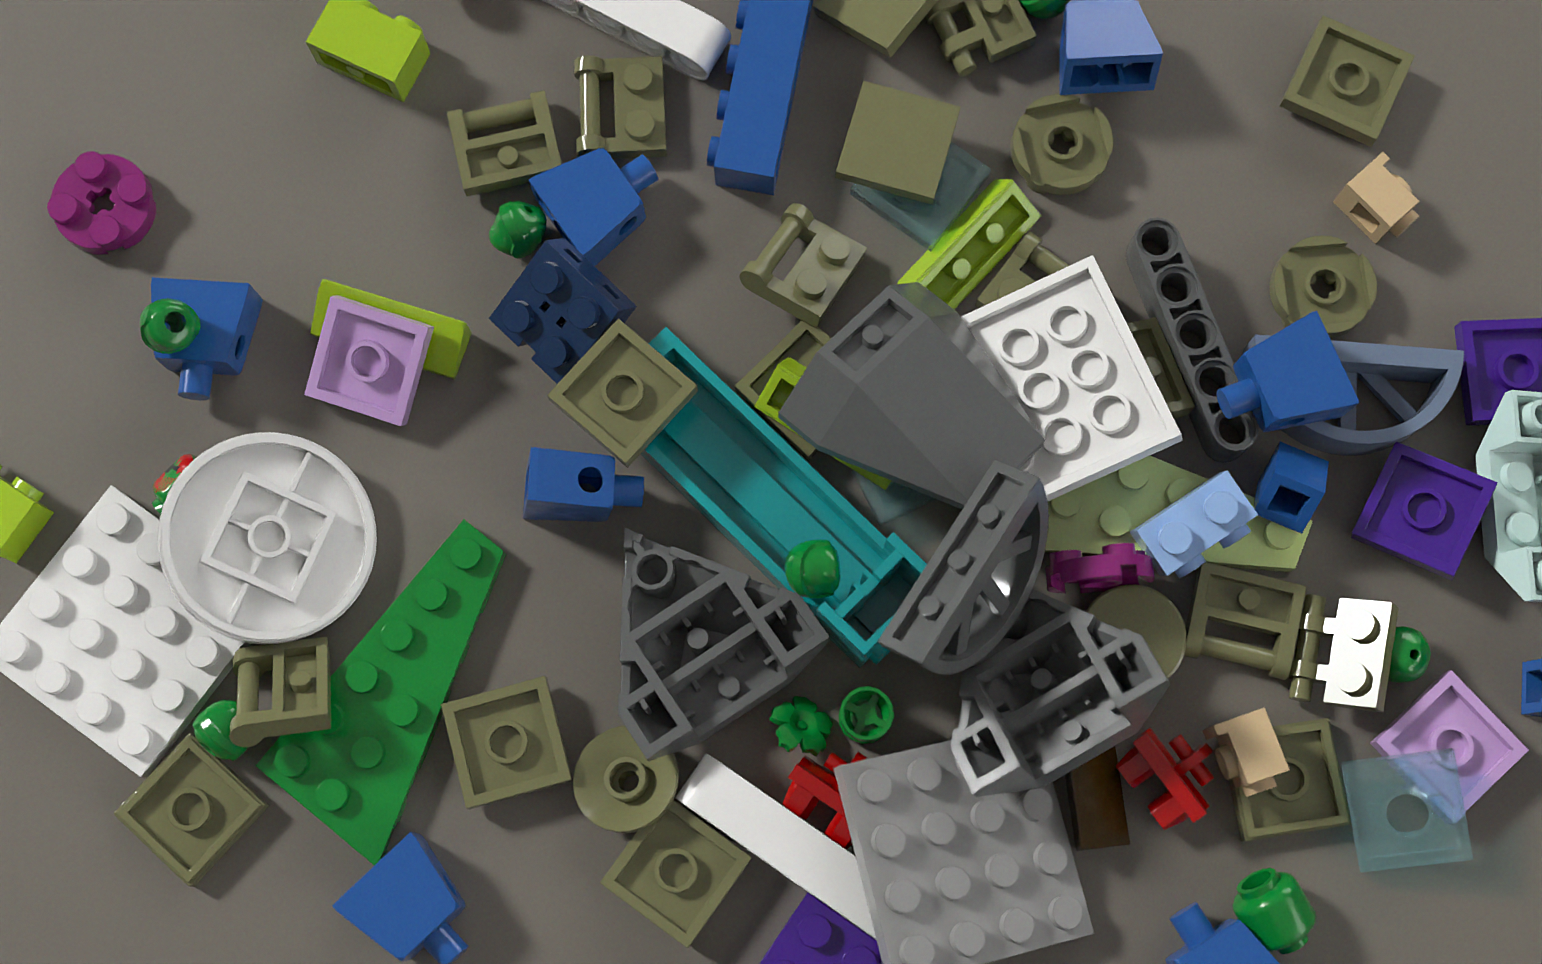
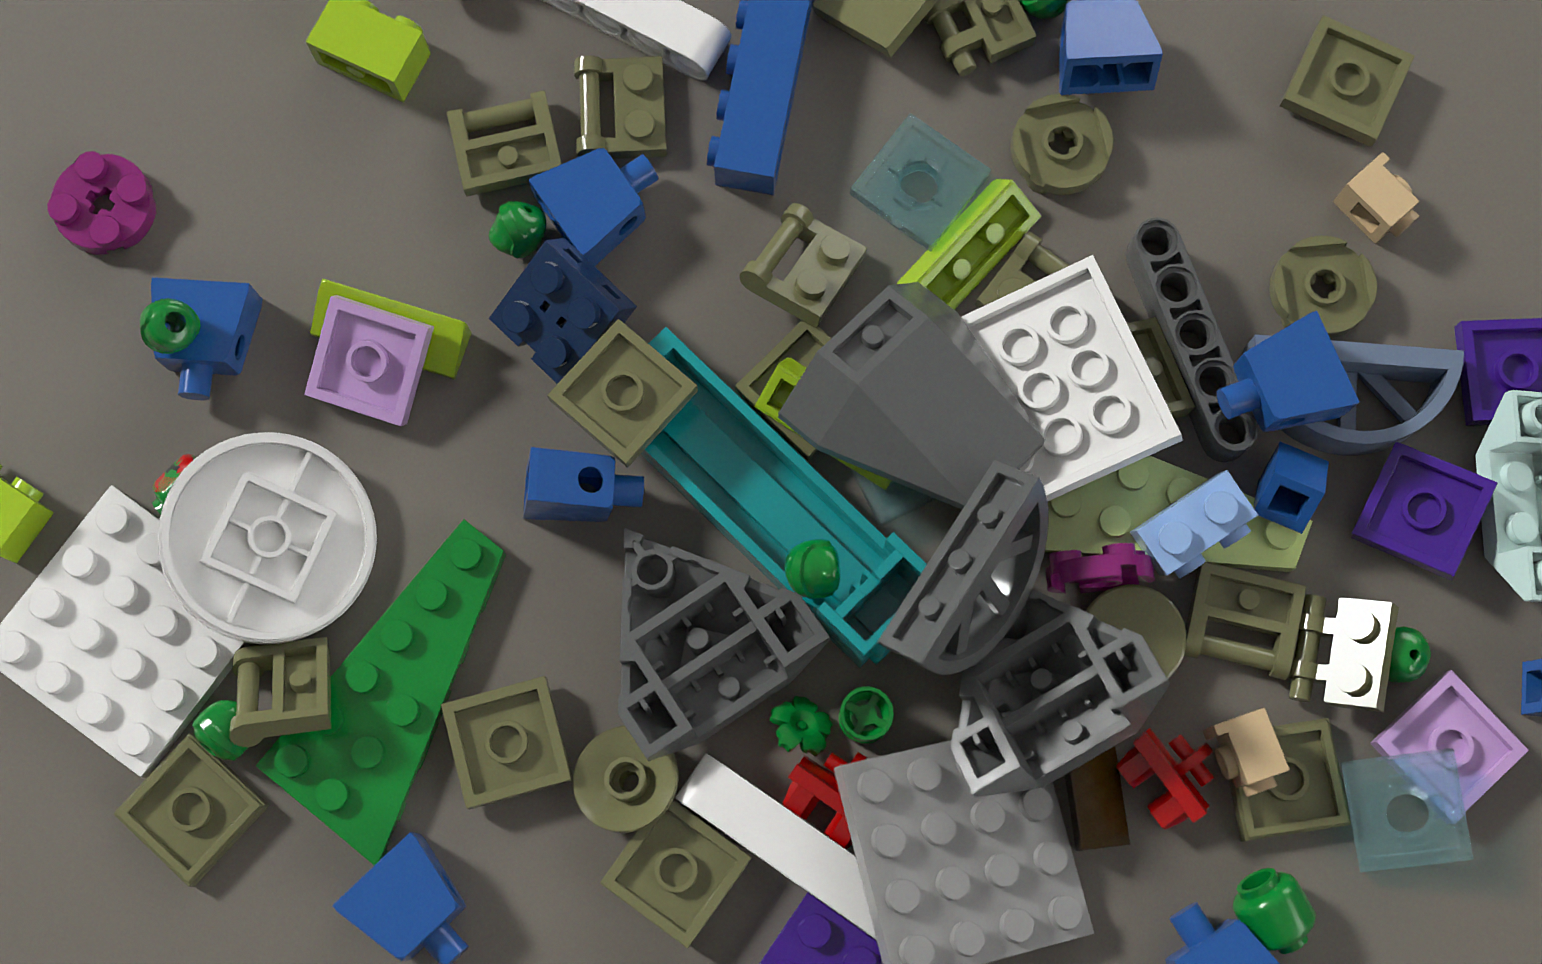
(897, 142): olive tile -> none

